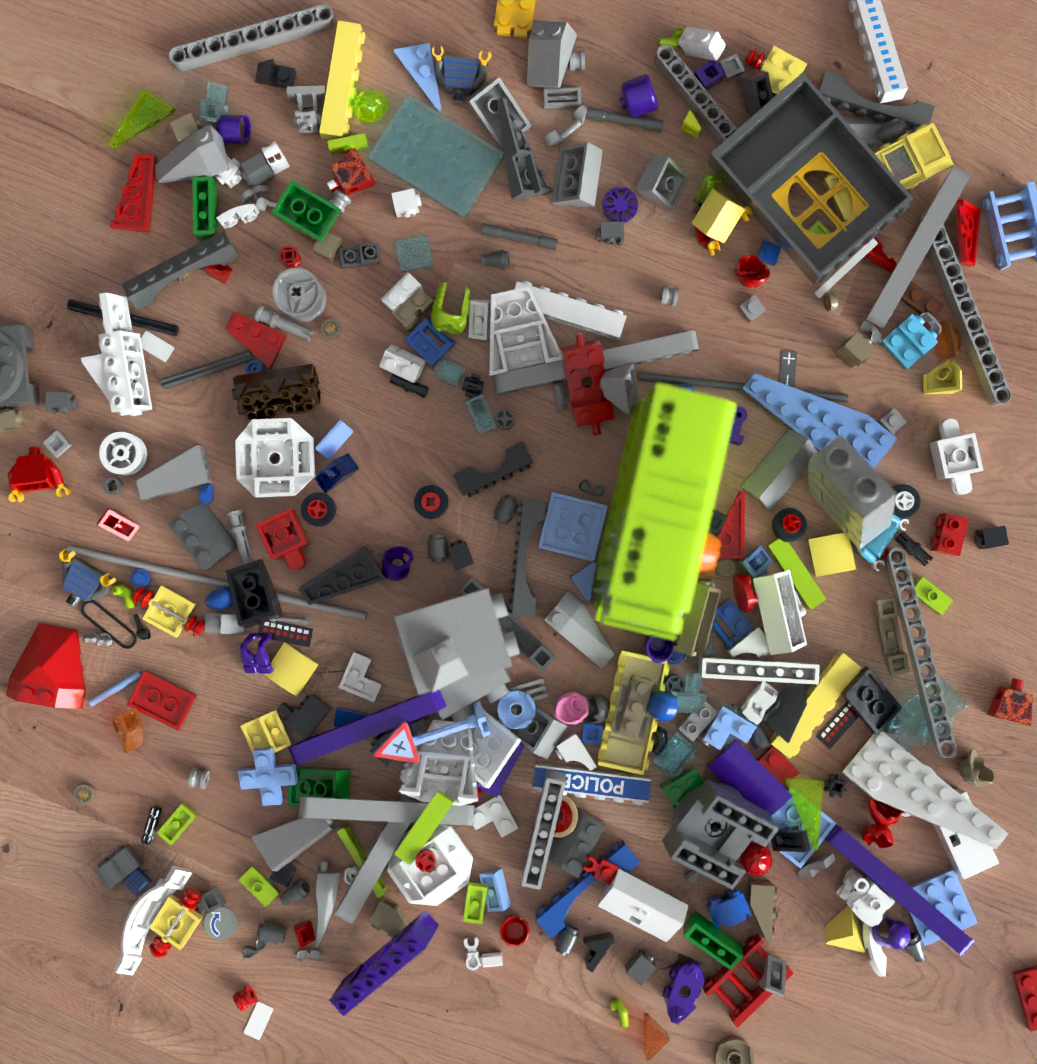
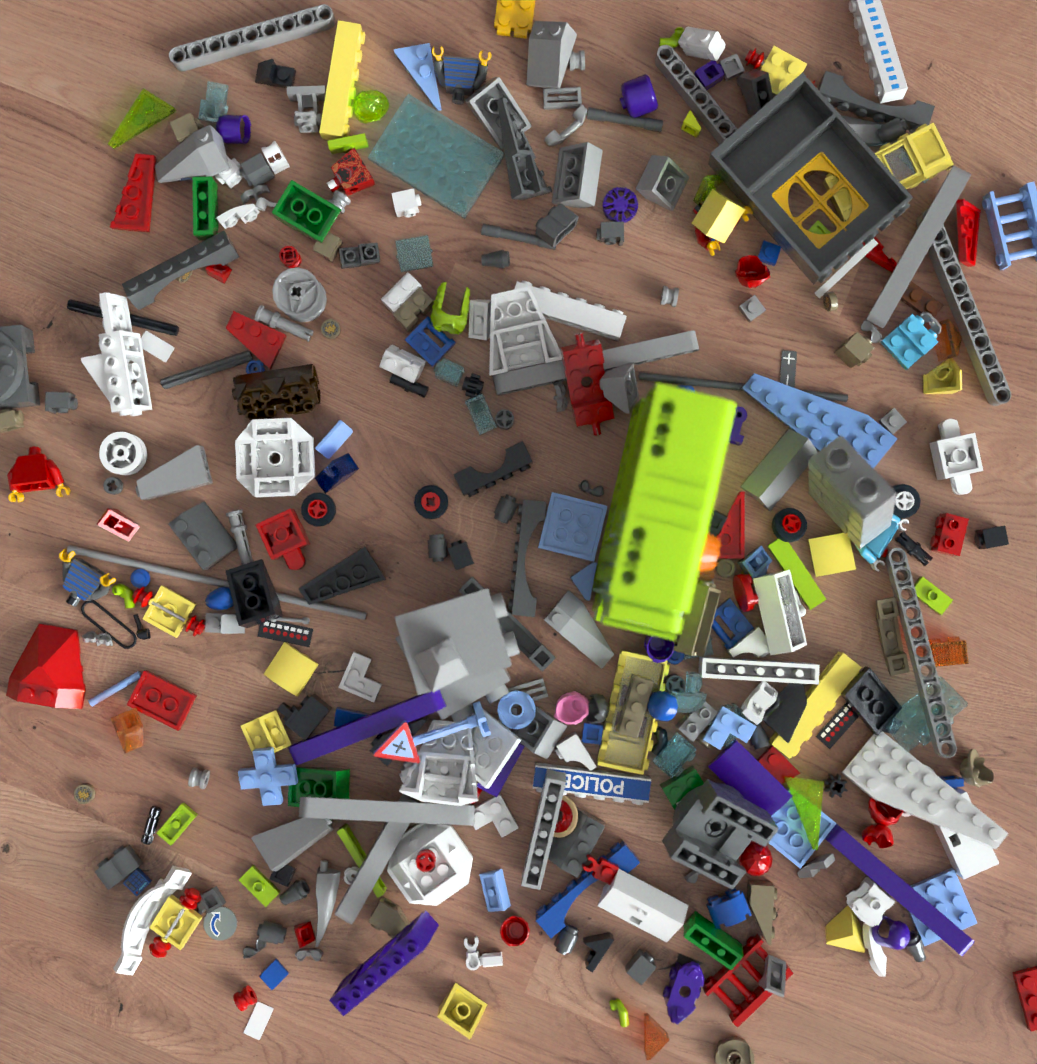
(57, 443): light grey plate -> none
(206, 493): blue tile -> none
(256, 662): dark purple piece -> none
(273, 974): none -> blue slope
(393, 572): dark purple helmet -> none
(424, 827): lime tile -> none
(461, 1010): none -> light yellow slope
(475, 903): lime plate -> none
(556, 225): none -> dark grey brick
(791, 840): black slope -> none
(852, 880): white bar -> none
(949, 652): none -> clear orange brick
(953, 781): none -> blue plate
(1012, 704): torso -> none

